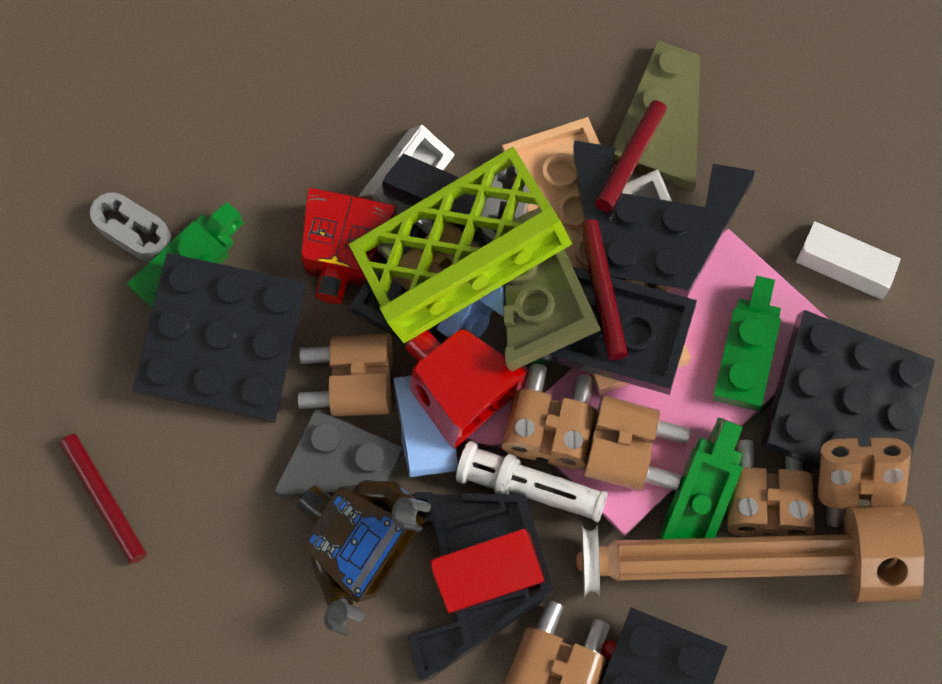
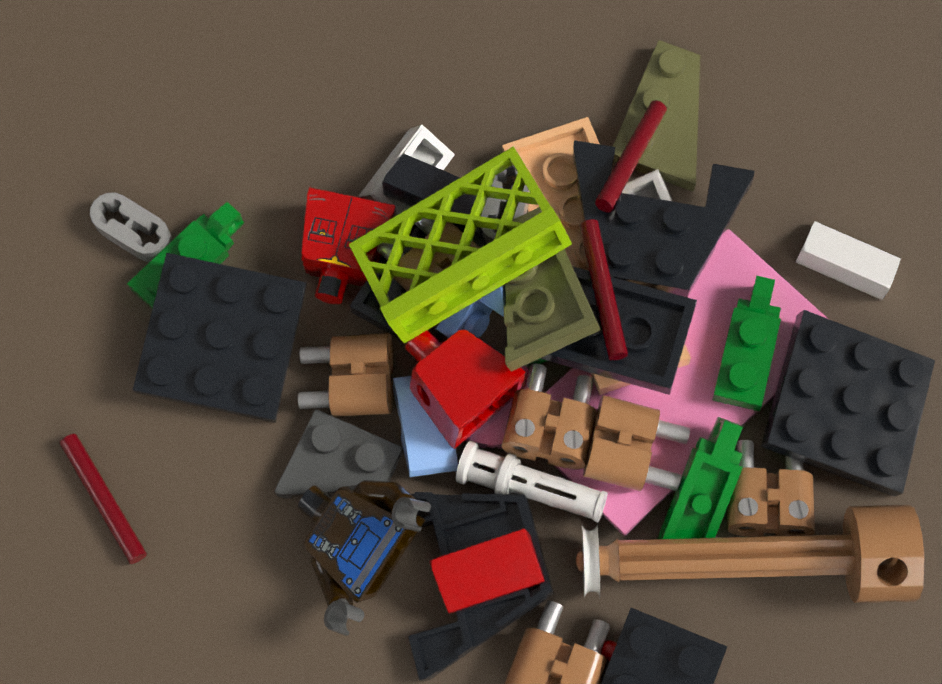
(862, 473): medium nougat piece -> none

